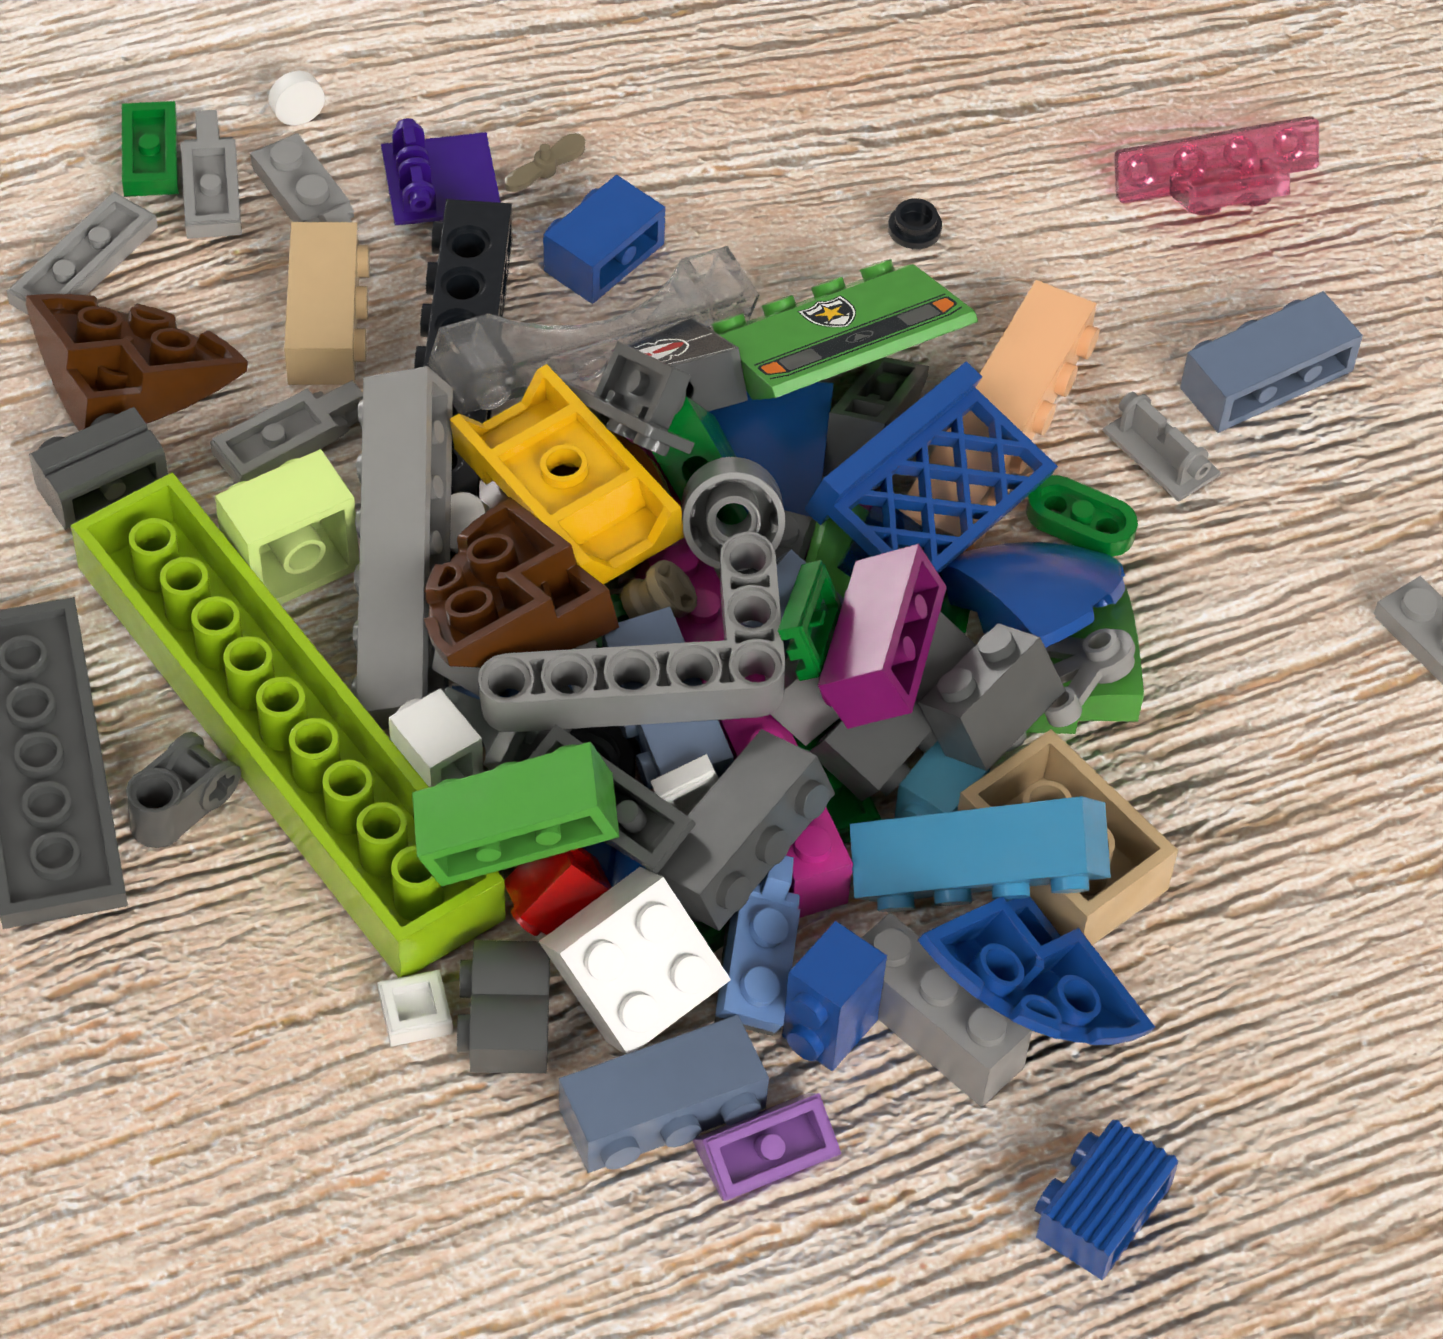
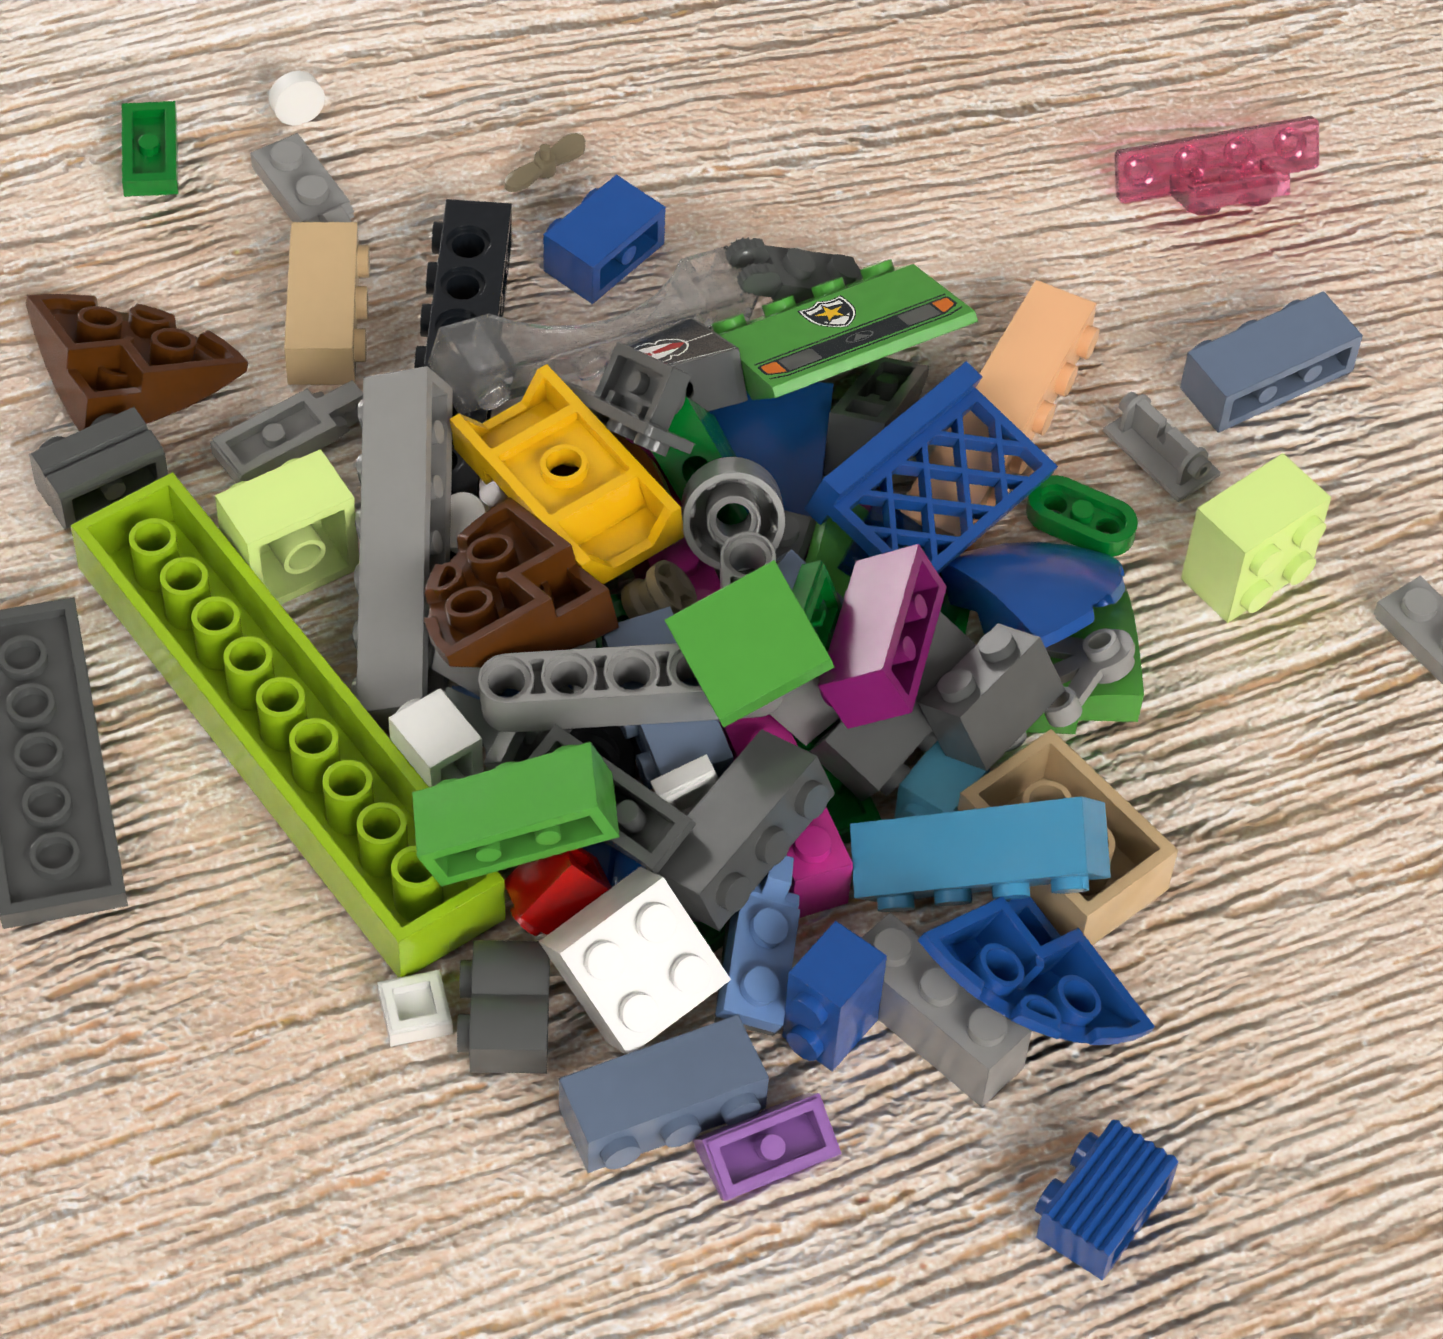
(87, 251): light grey tile -> none
(184, 784): dark grey piece -> none
(210, 181): light grey hinge -> none
(430, 170): dark purple hinge -> none
(749, 643): none -> bright green tile
(786, 271): none -> dark grey hinge
(915, 224): black plate -> none
(1255, 538): none -> yellowish green brick

